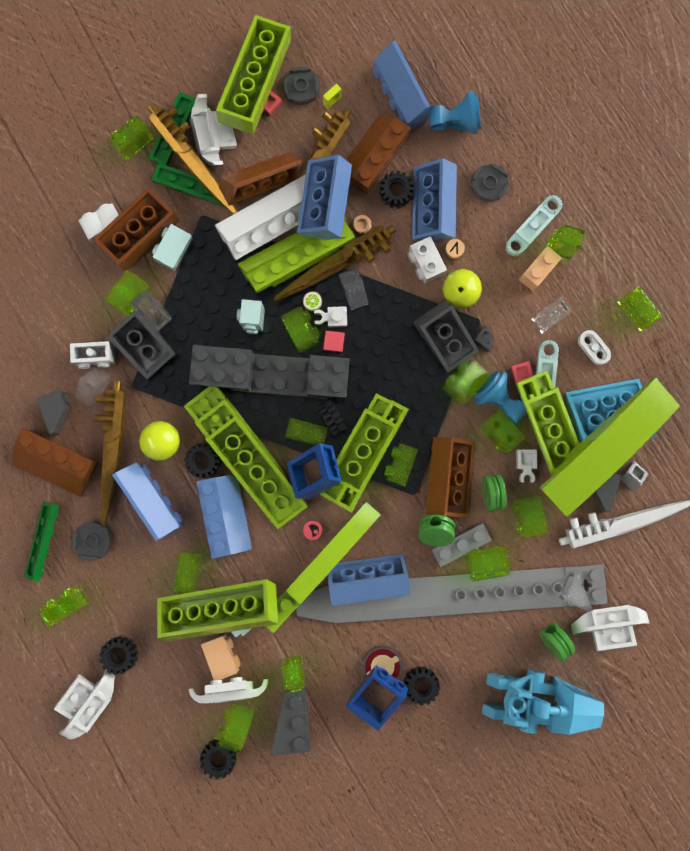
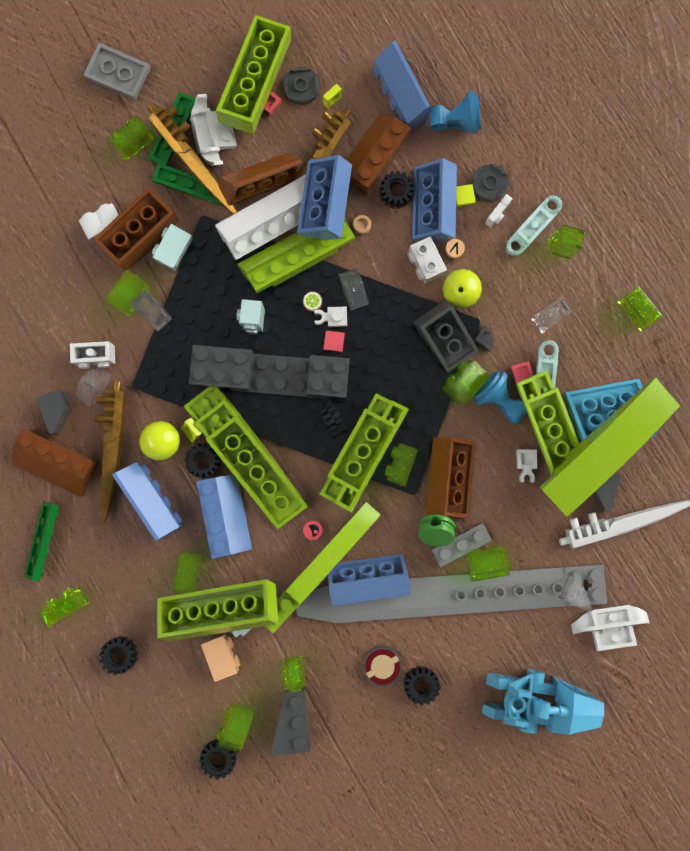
(84, 703): white plate -> none
(92, 541): dark grey tile -> none
(117, 71): none -> light grey plate
(141, 344): dark grey slope -> none
(191, 430): none -> neon yellow tile
(225, 692): white plate -> none
(300, 329): clear neon green brick -> none
(306, 432): clear neon green brick -> none
(330, 474): blue window -> none
(343, 258): pearl gold piece -> none
(368, 711): blue window -> none
(465, 195): none -> neon yellow tile
(494, 492): bright green head -> none
(496, 216): none -> white plate
(502, 432): clear neon green brick -> none
(530, 516): clear neon green brick -> none
(540, 268): light nougat brick -> none
(557, 641): bright green head -> none
(596, 346): white plate -> none
(634, 476): light grey slope -> none

